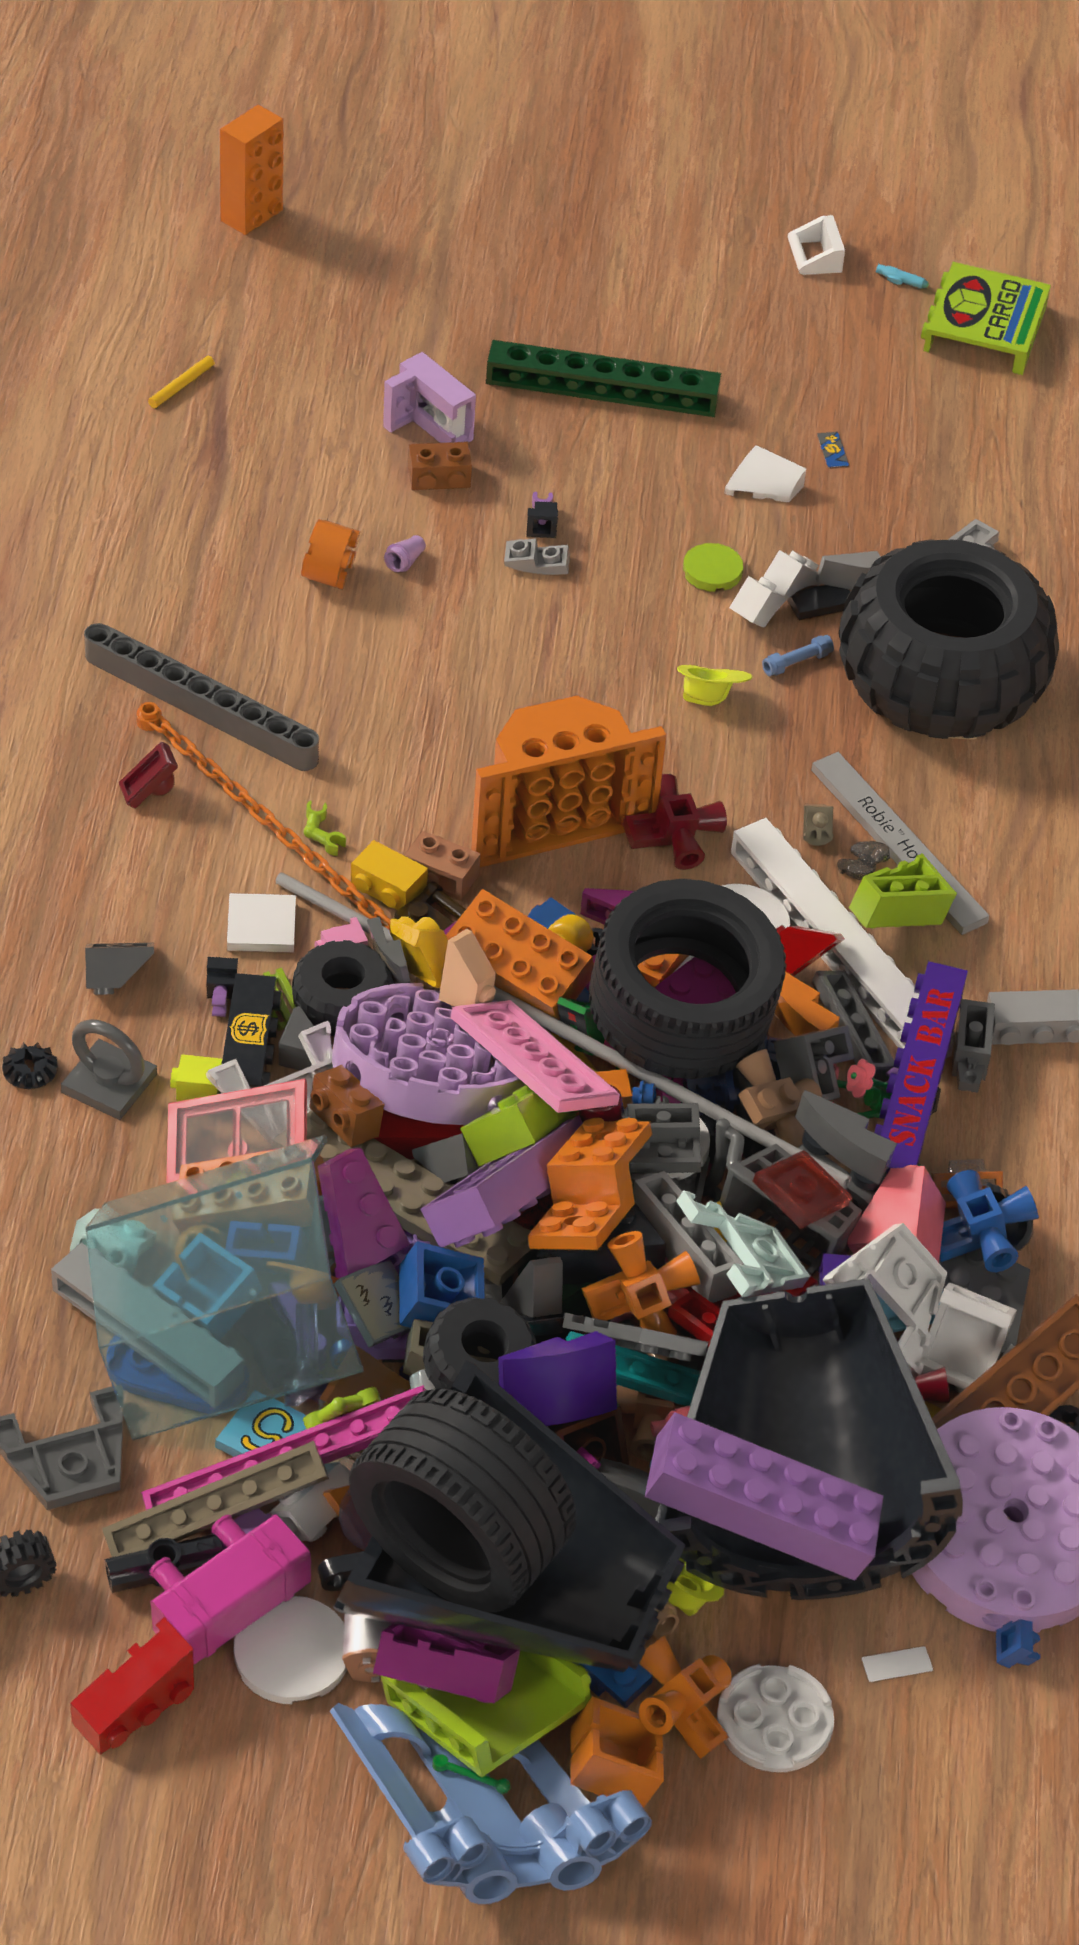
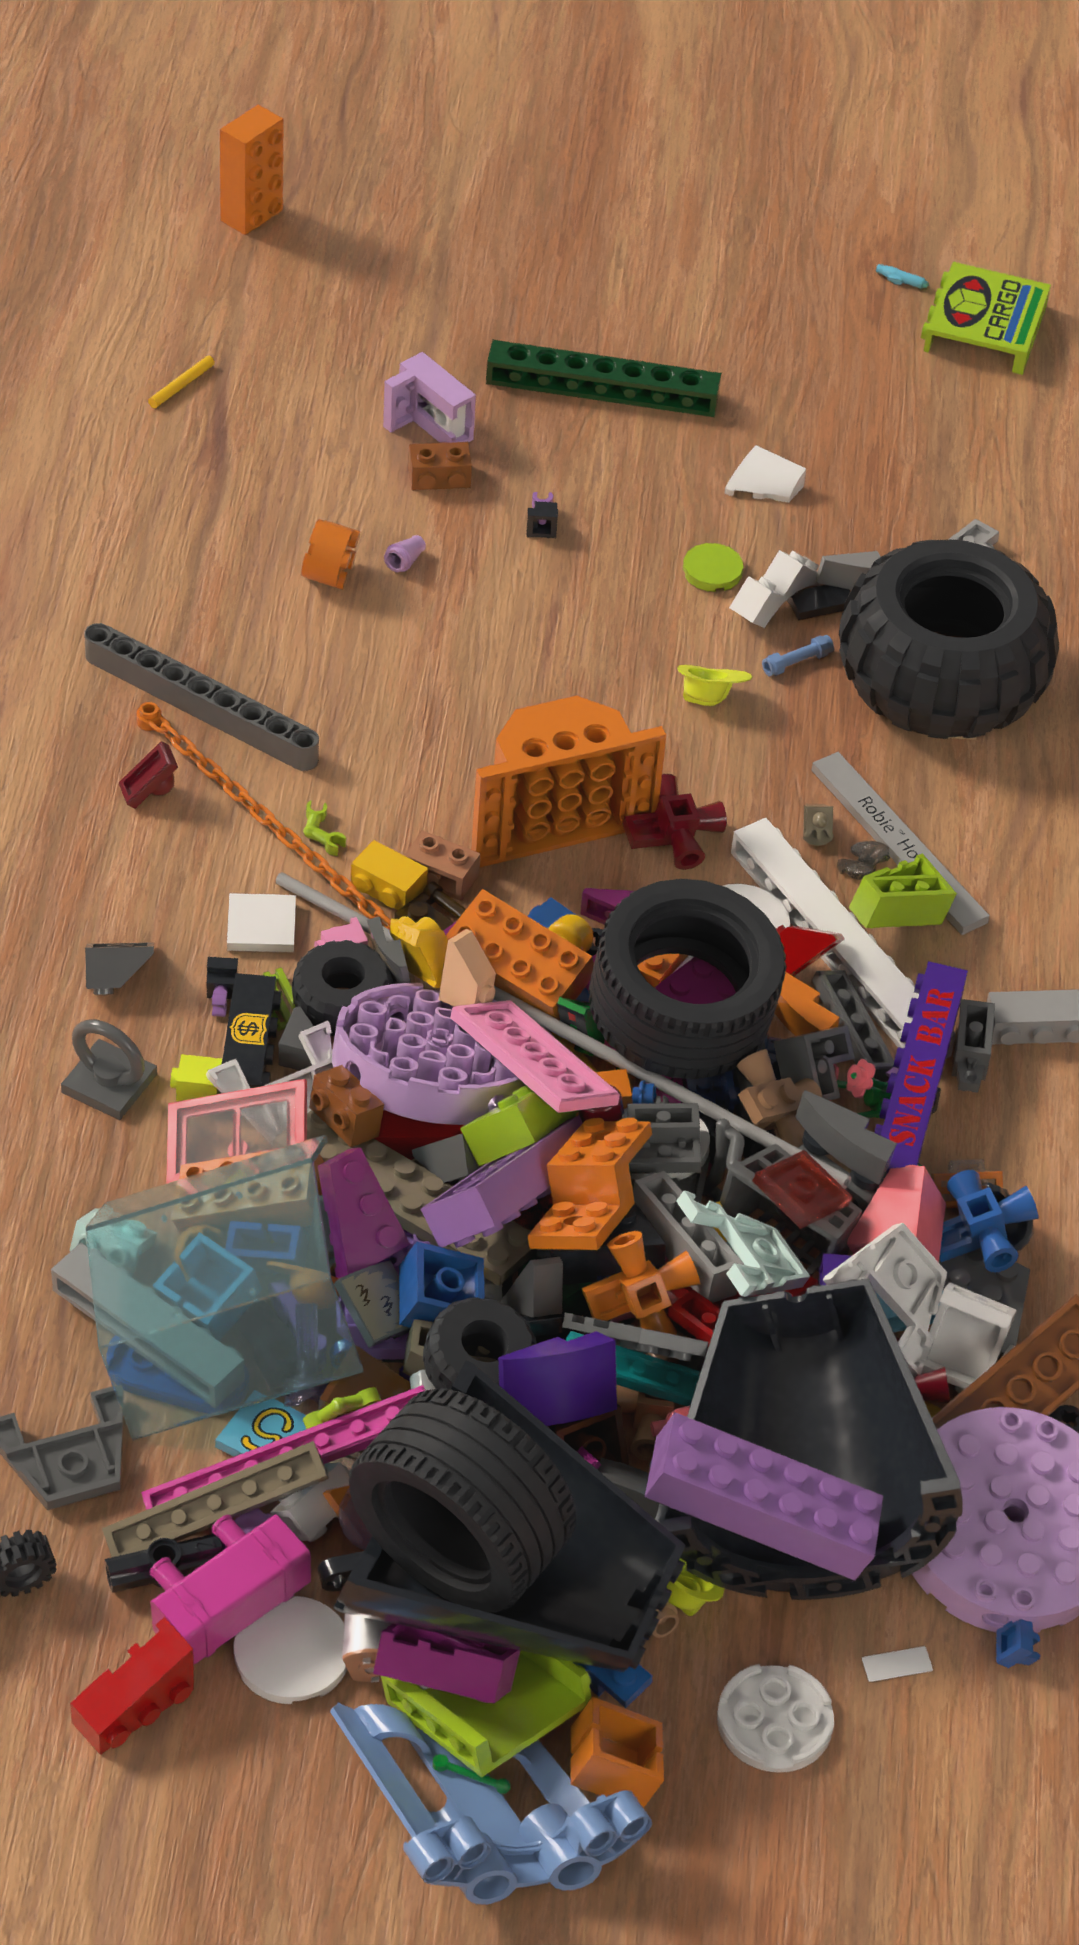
(19, 1074): black gear -> none
(528, 557): light grey slope -> none
(684, 1697): orange brick -> none
(819, 230): white tile -> none
(833, 449): sticker -> none

